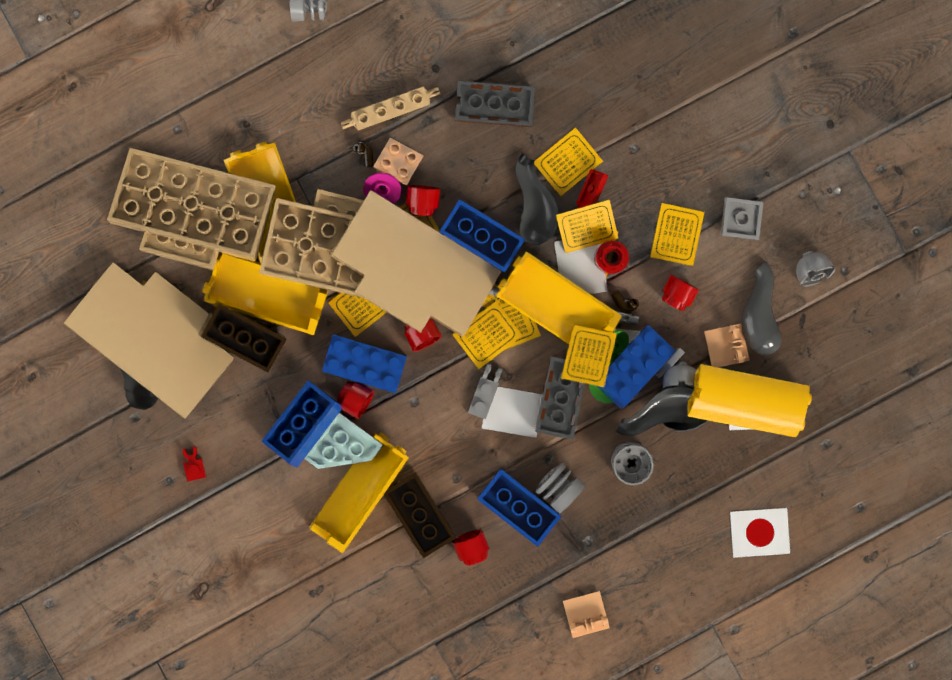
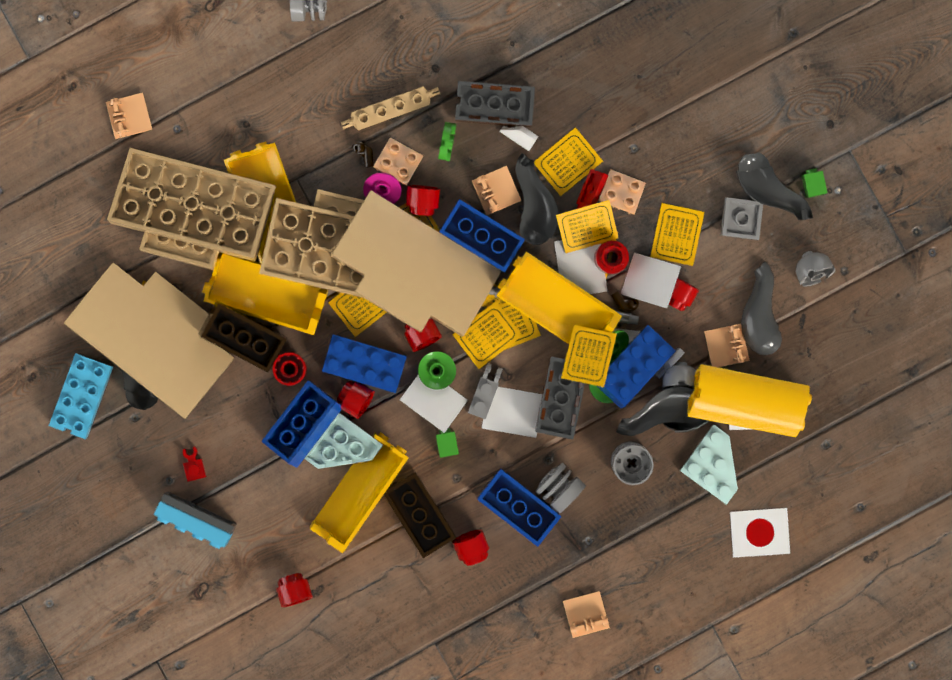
(81, 395): none -> medium azure piece
(128, 115): none -> light nougat hinge
(194, 519): none -> medium azure piece
(279, 368): none -> red piece
(293, 590): none -> red piece
(436, 406): none -> white sticker
(443, 363): none -> bright green dish
(447, 141): none -> bright green plate
(447, 443): none -> bright green brick
(496, 190): none -> light nougat hinge
(520, 135): none -> white tile
(622, 191): none -> light nougat hinge
(650, 280): none -> white sticker
(713, 465): none -> light aqua plate
(764, 187): none -> dark grey animal
(814, 183): none -> bright green brick

